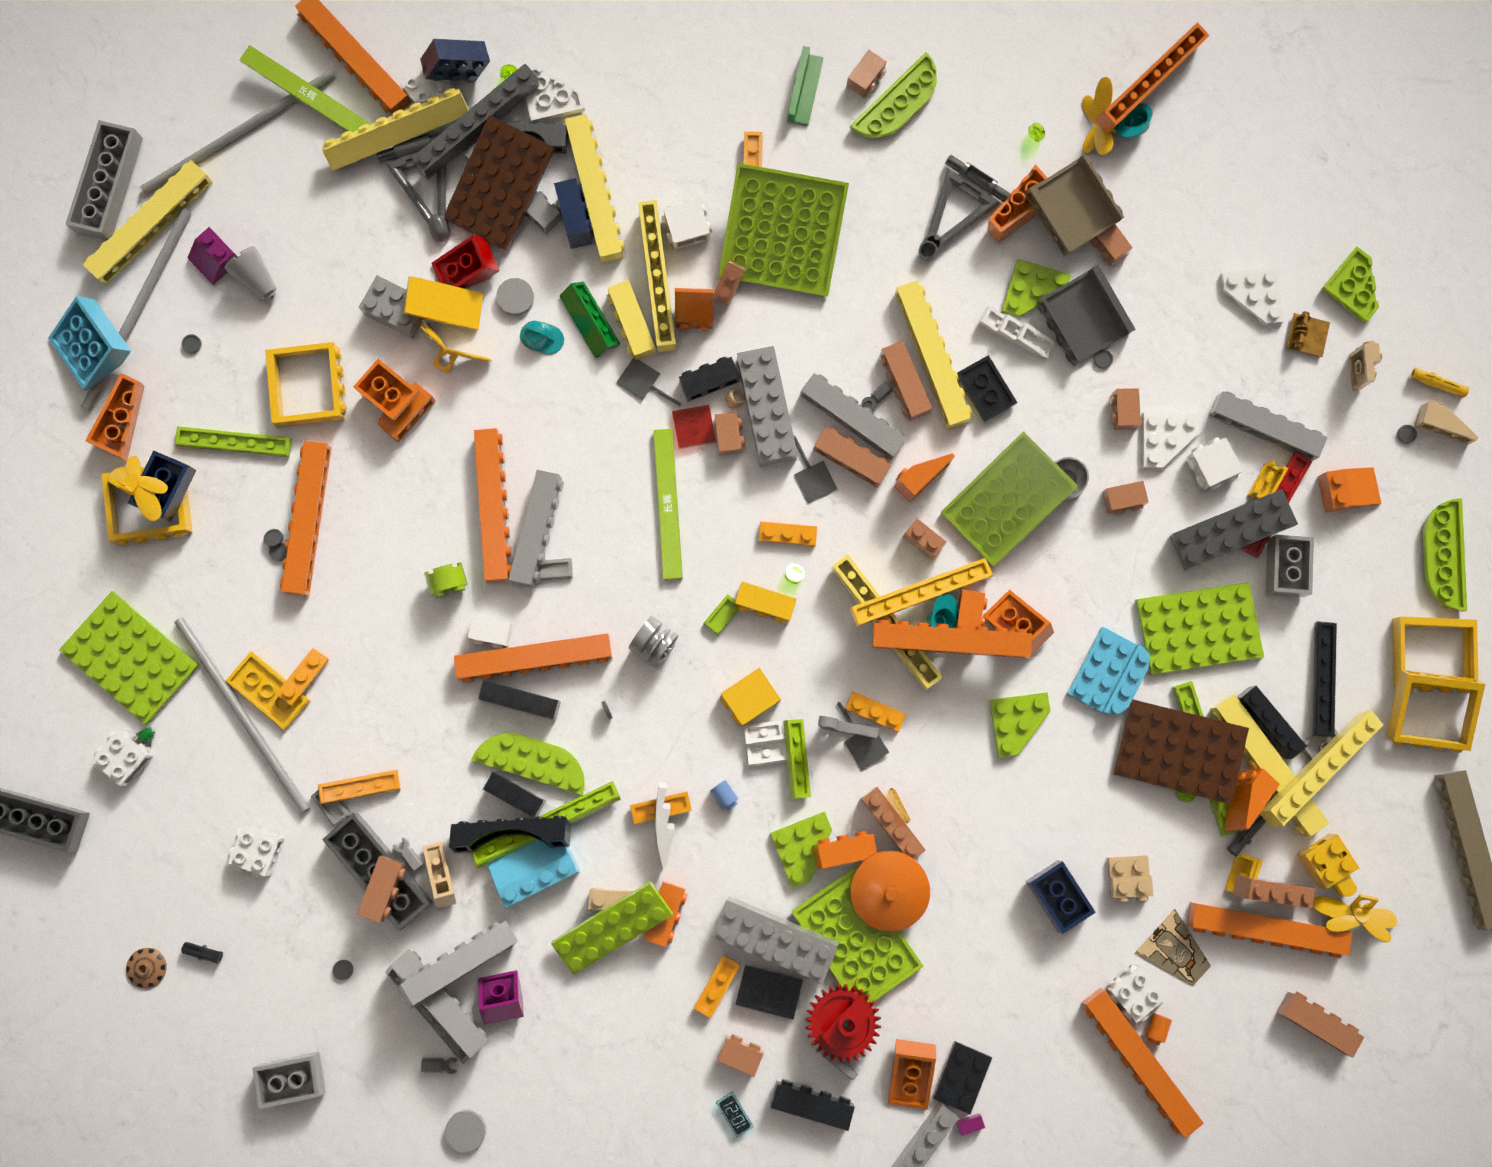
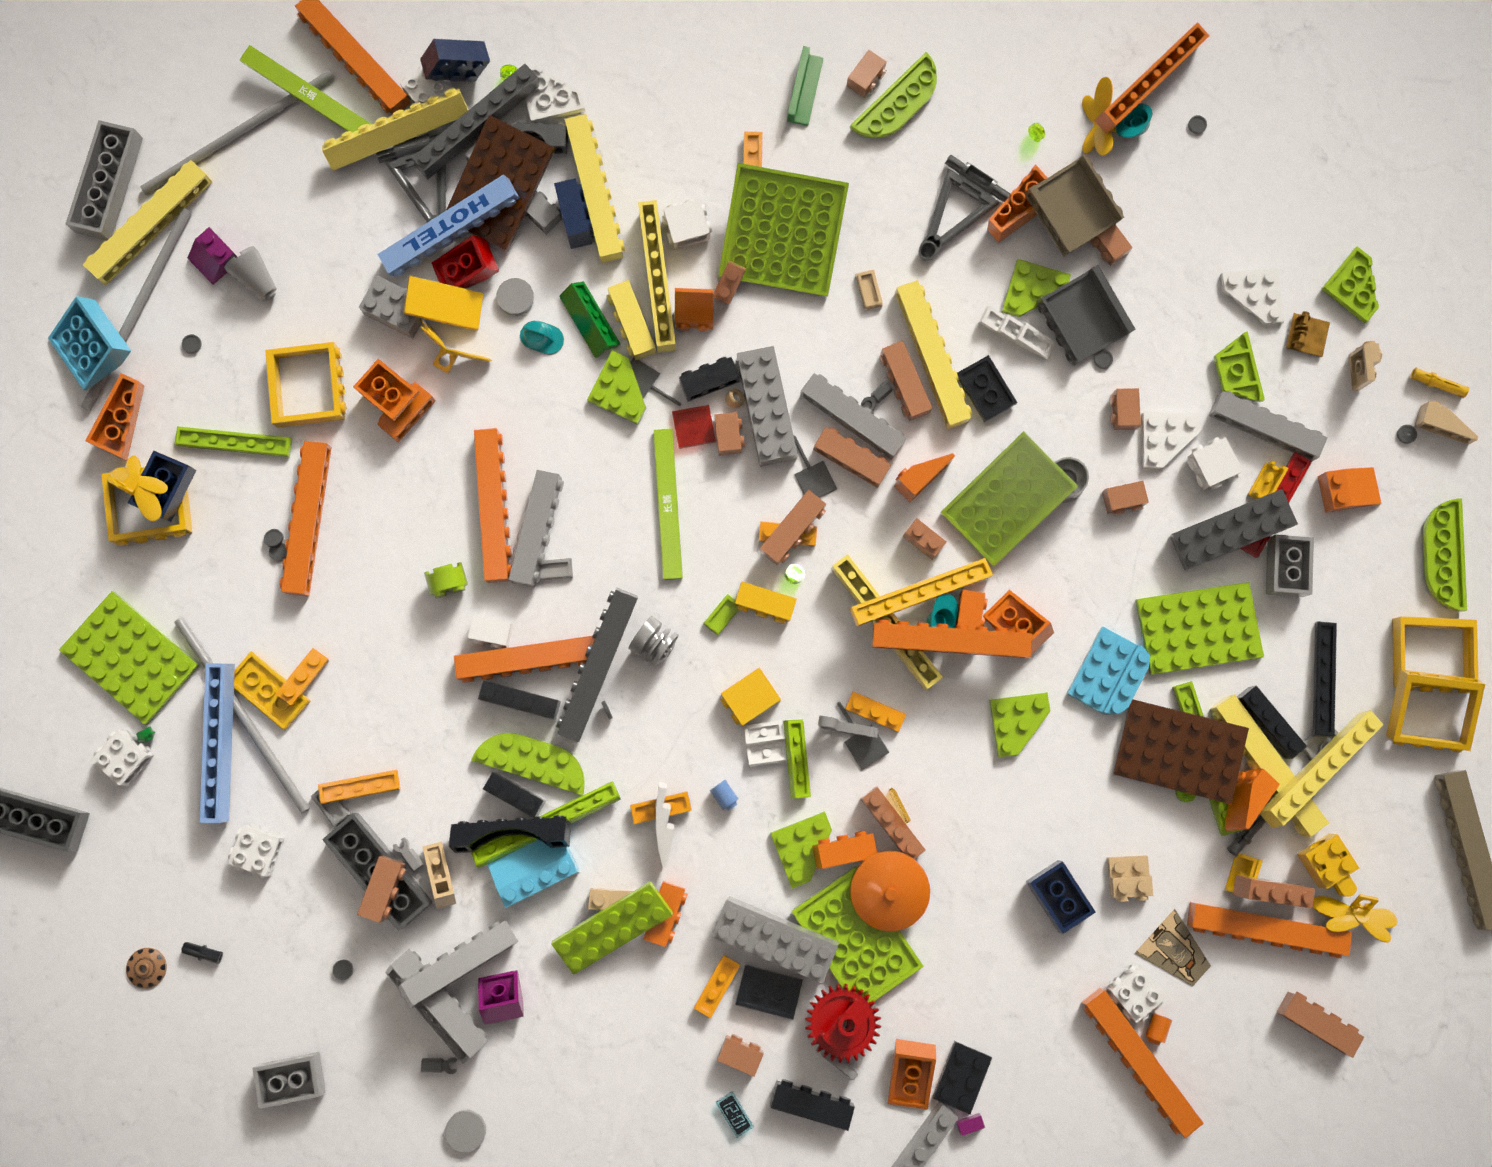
(217, 743): none -> light blue brick
(448, 226): none -> light blue brick
(597, 664): none -> dark grey brick
(618, 389): none -> lime plate
(793, 527): none -> nougat brick
(869, 289): none -> tan tile
(1197, 124): none -> dark grey piece
(1238, 369): none -> lime wing

